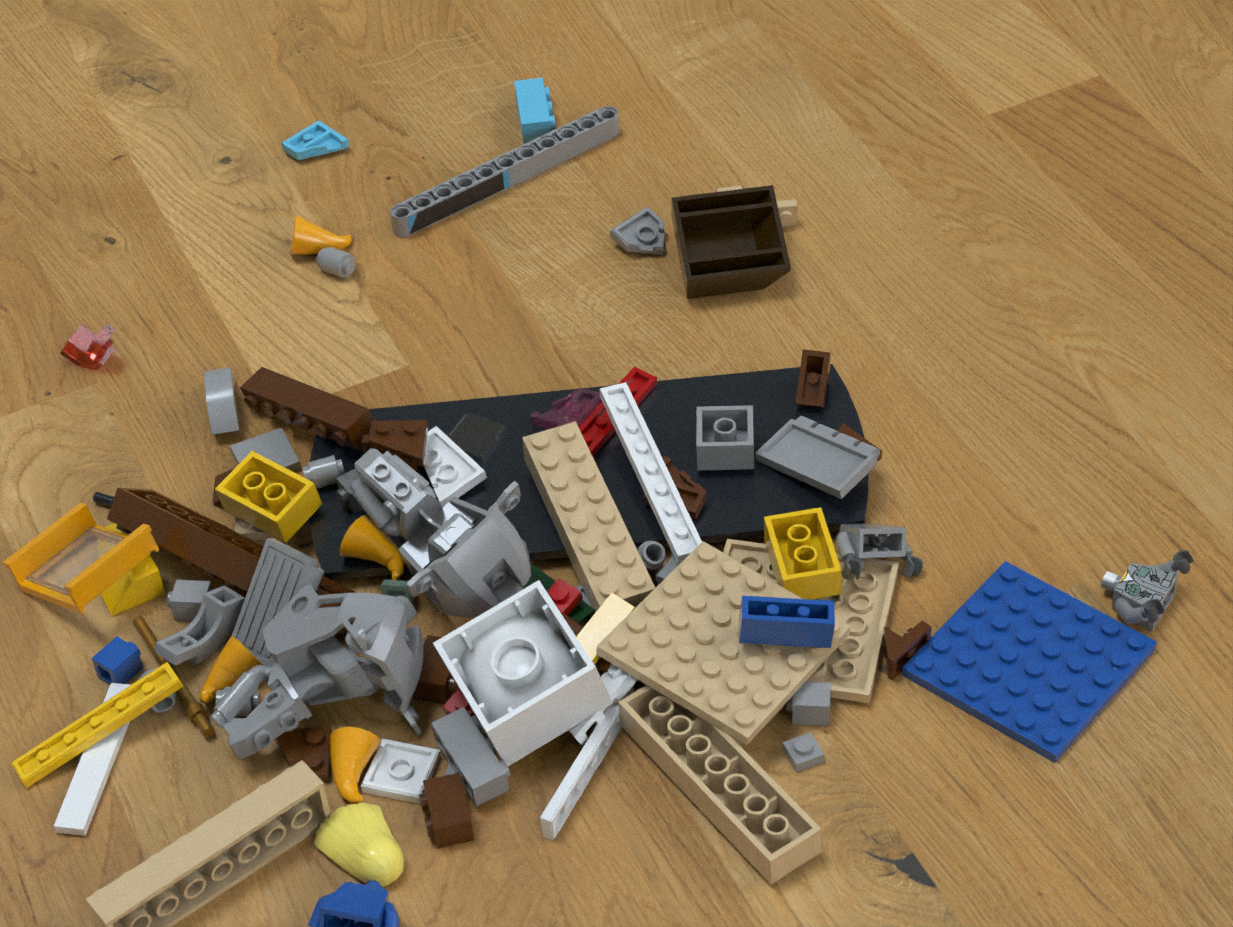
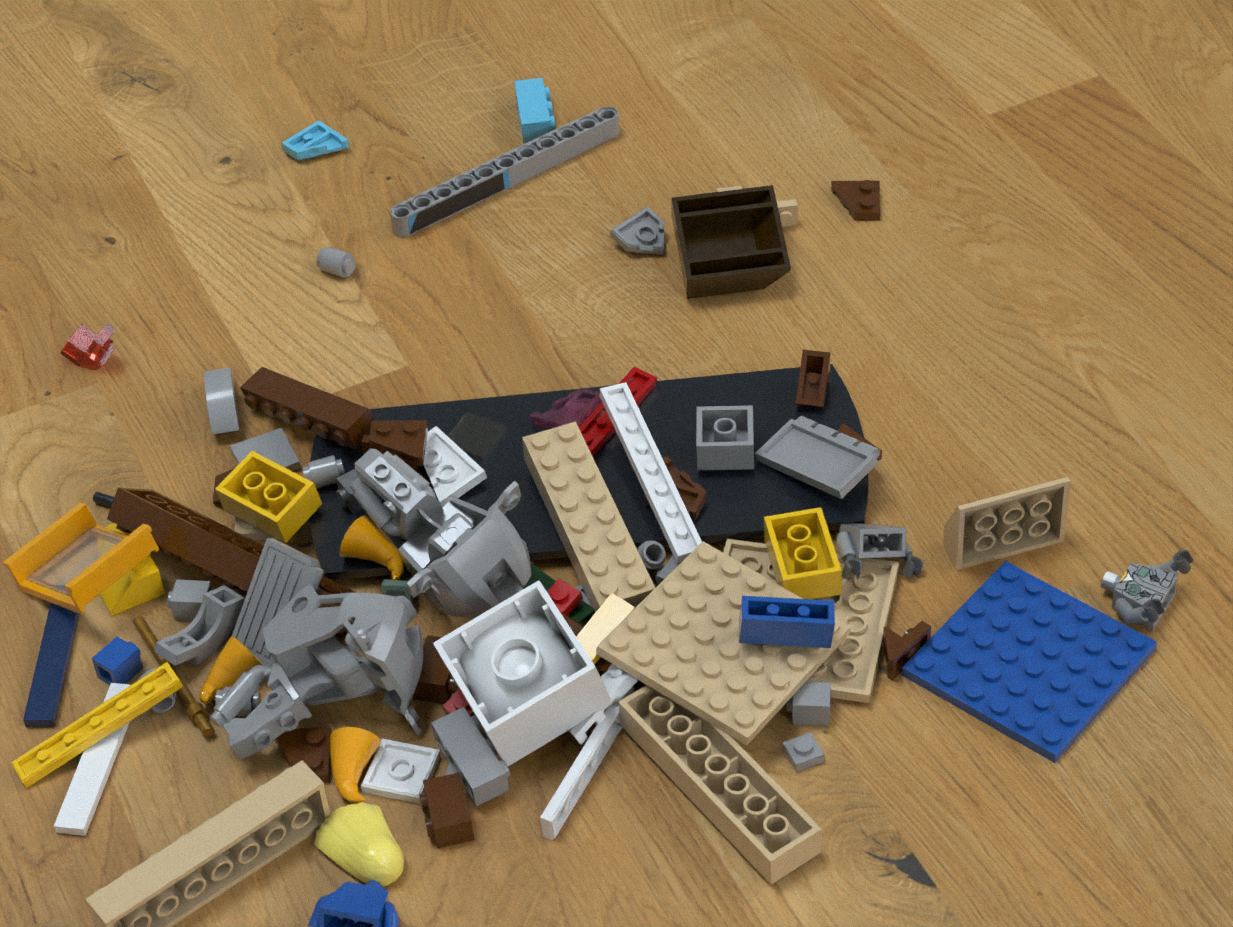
(51, 667): none -> dark blue tile
(310, 238): light orange hat -> none
(860, 198): none -> reddish brown wing
(1007, 524): none -> tan slope

